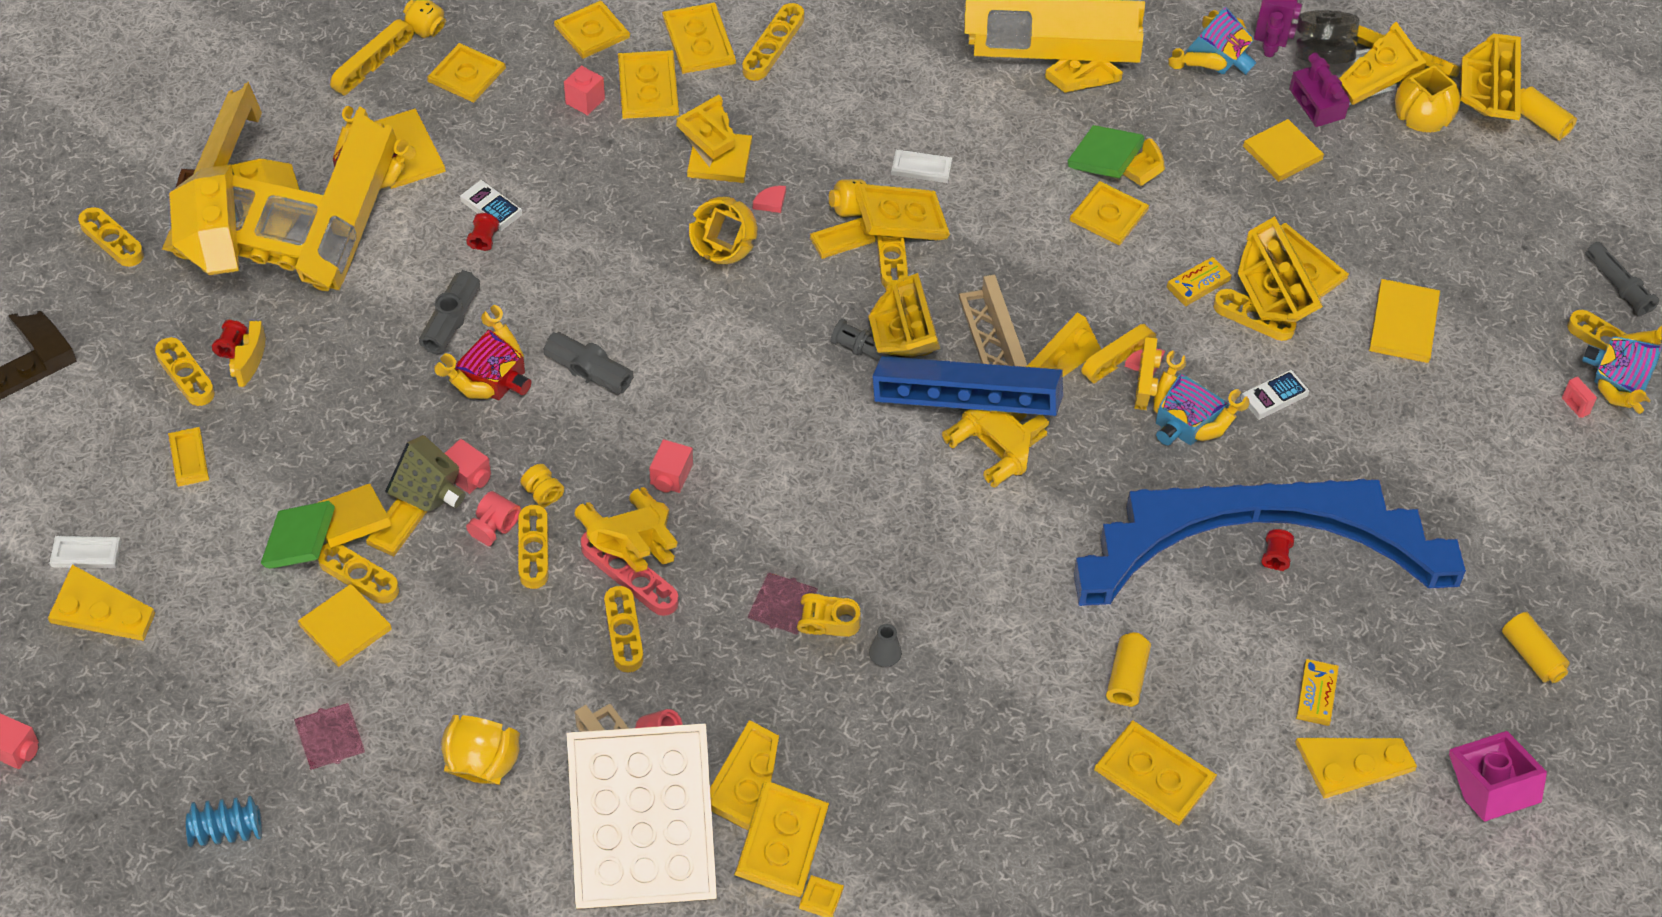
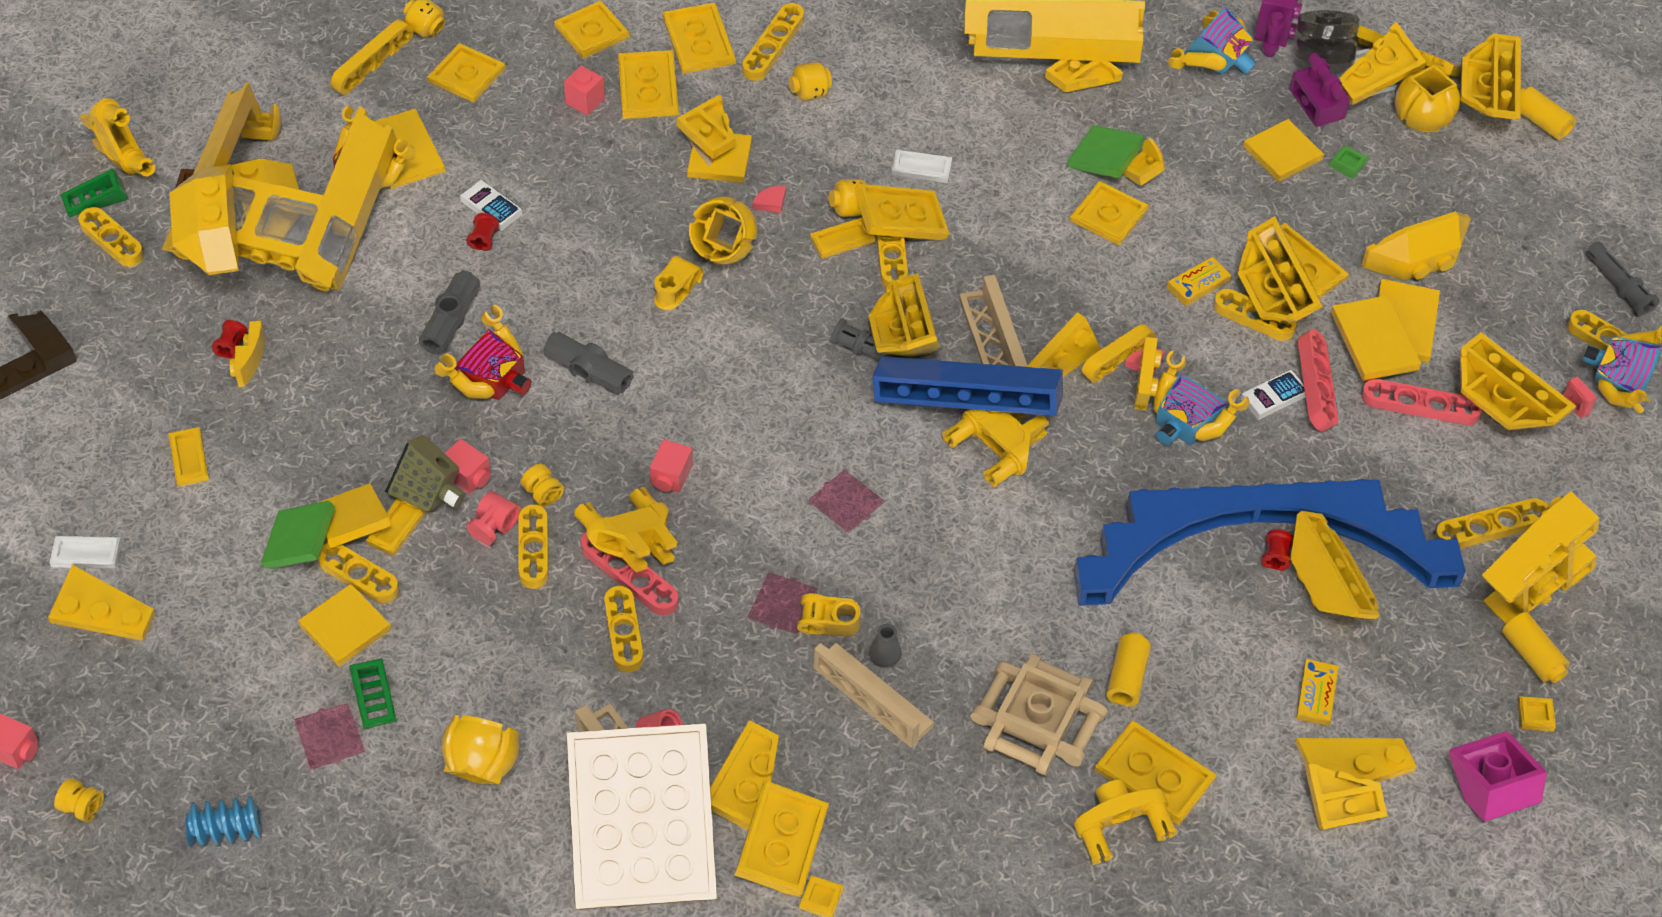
(79, 800): none -> yellow wheel
(106, 198): none -> green slope
(115, 138): none -> yellow connector
(184, 360): yellow beam -> none
(267, 127): none -> yellow plate
(370, 669): none -> green slope
(676, 282): none -> yellow piece
(810, 81): none -> yellow head
(846, 501): none -> clear pink piece
(871, 693): none -> tan fence
(1039, 712): none -> tan brick
(1117, 807): none -> yellow connector
(1317, 380): none -> coral beam
(1330, 570): none -> yellow wedge
(1343, 798): none -> yellow wing
(1348, 162): none -> bright green tile
(1375, 338): none -> yellow tile
(1419, 248): none -> yellow wedge
(1421, 398): none -> coral beam
(1490, 522): none -> yellow beam
(1508, 388): none -> yellow wedge
(1536, 713): none -> yellow tile
(1543, 559): none -> yellow wedge

